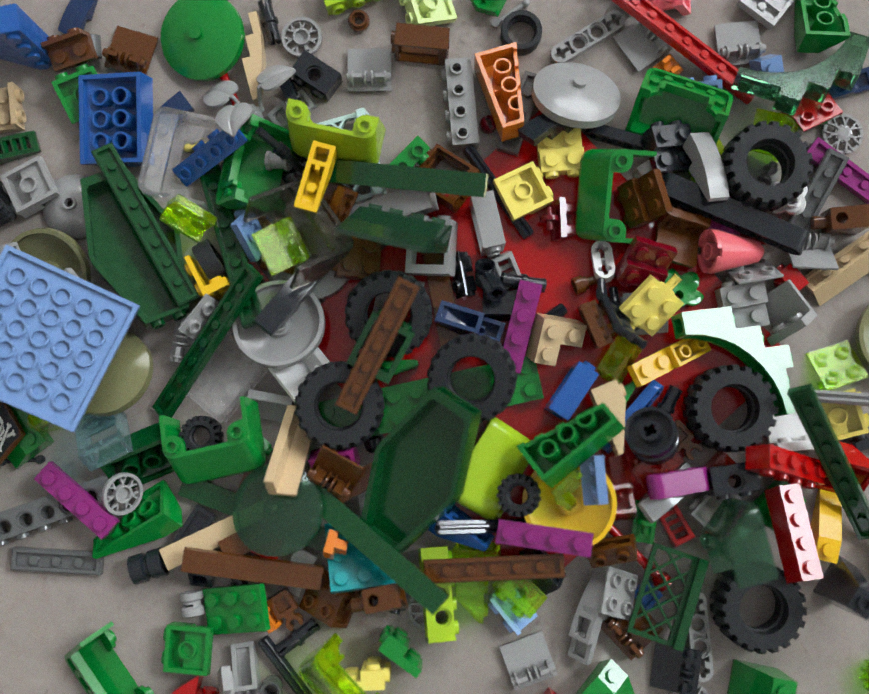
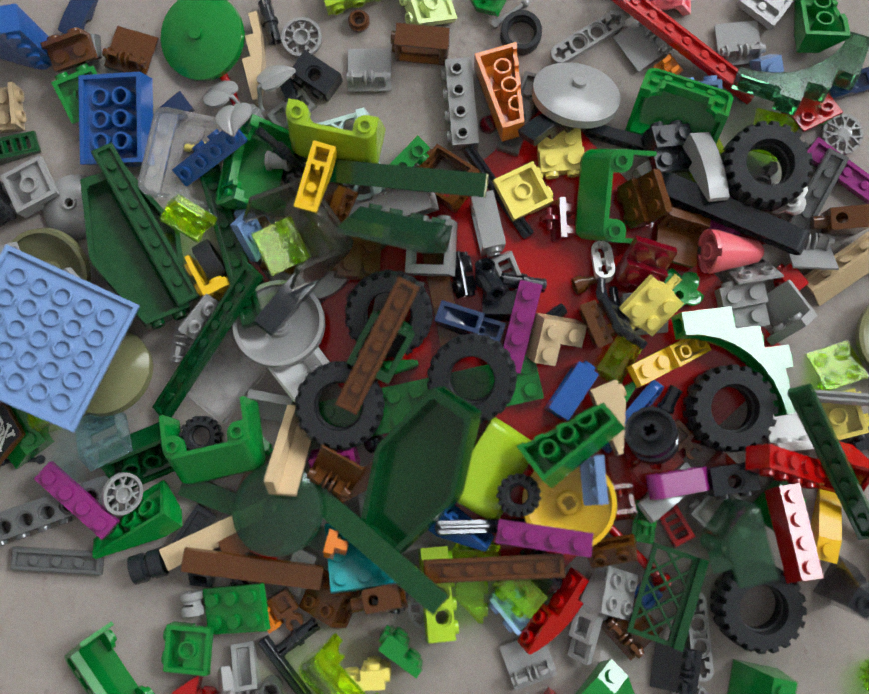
(554, 617): none -> red slope
(563, 491): clear neon green bracket -> none

